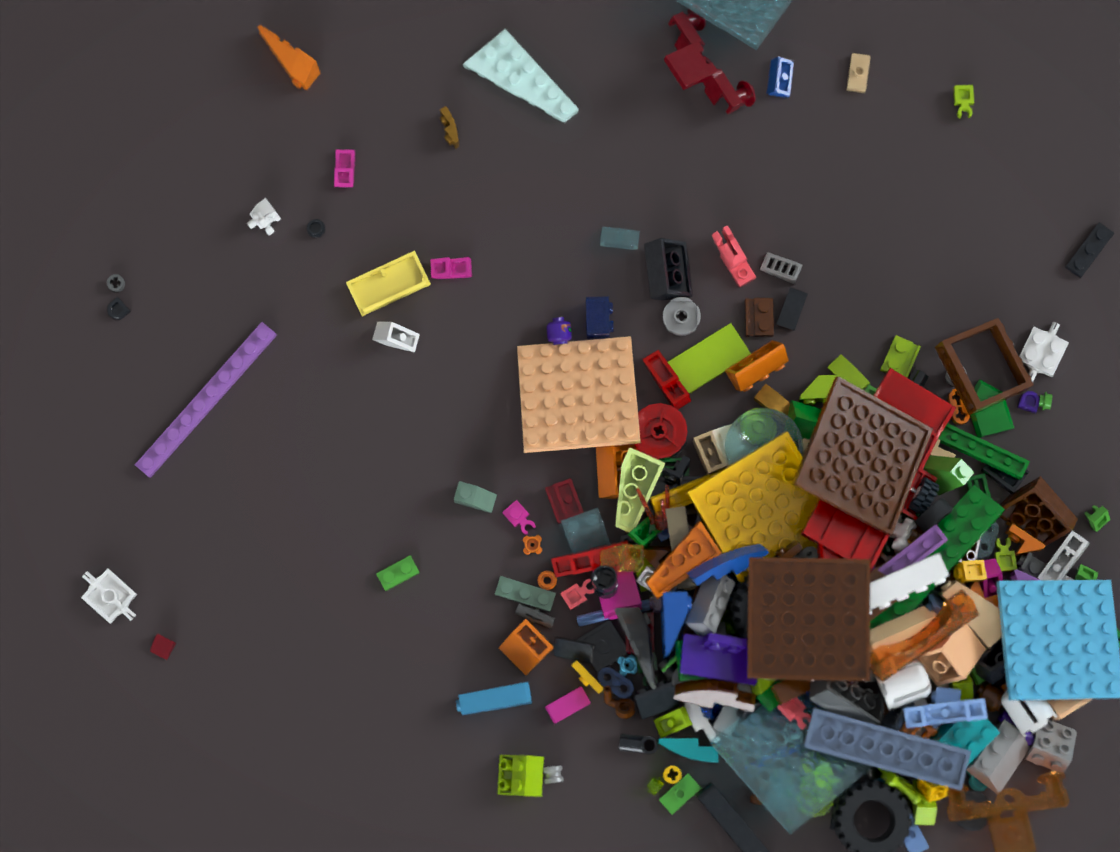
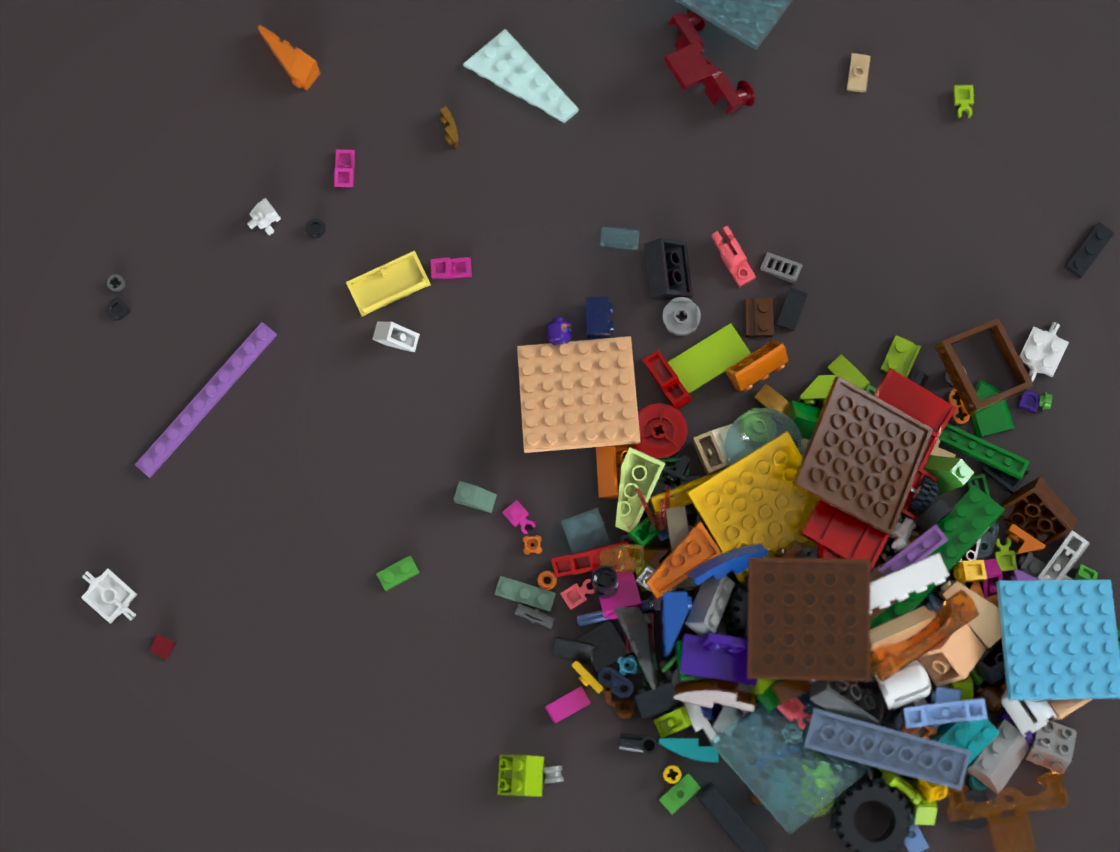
(494, 699): dark azure slope -> none
(526, 647): orange slope -> none
(564, 500): dark red plate -> none
(655, 786): clear neon green plate -> none
(780, 77): blue slope -> none
(1098, 518): bright green tile -> none

